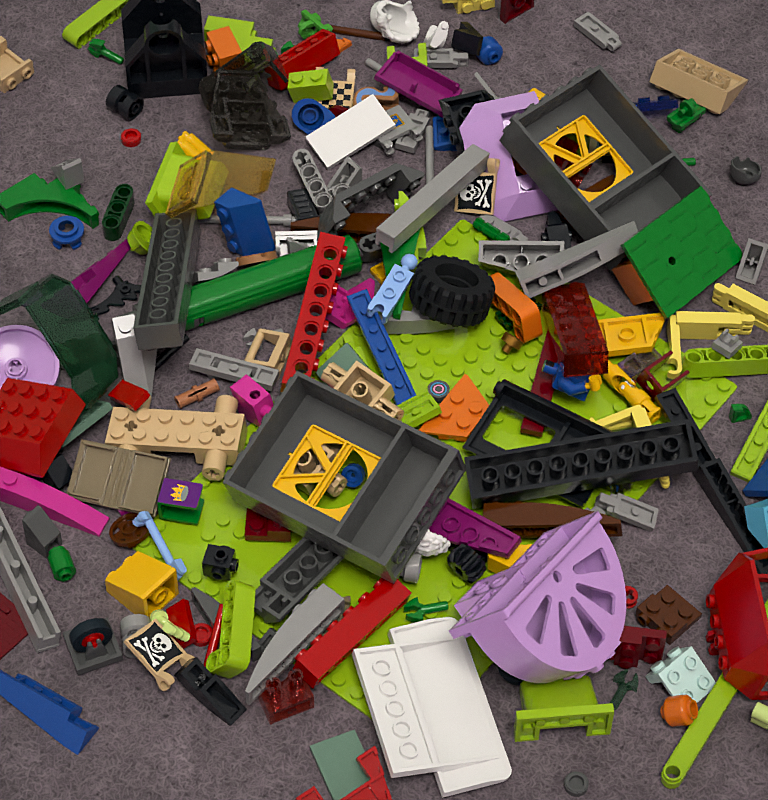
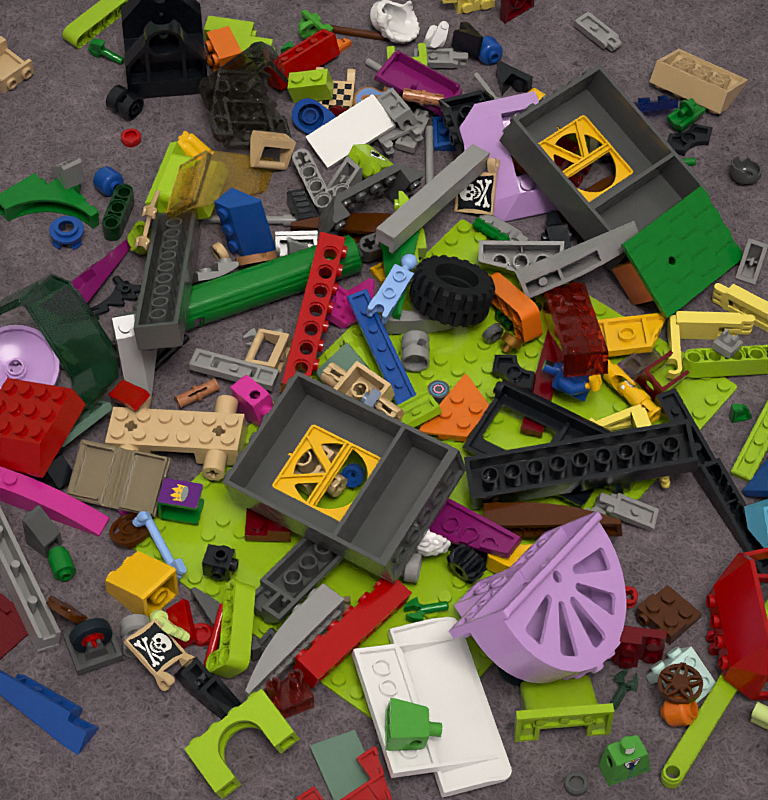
(66, 610): none -> reddish brown wheel
(106, 180): none -> blue head
(150, 211): none -> tan flag
(209, 748): none -> lime arch
(219, 251): none -> tan tile
(270, 139): none -> tan tile
(368, 159): none -> lime brick
(372, 398): none -> sand blue plate
(396, 108): none -> light grey hinge
(408, 726): none -> bright green torso
(415, 350): none -> light grey wheel
(421, 97): none -> nougat pin
(493, 333): none -> dark grey tile
(508, 368): none -> black tile
(510, 76): none -> black slope
(624, 760): none -> bright green torso
(680, 683): none -> reddish brown wheel
(695, 136): none -> black tile

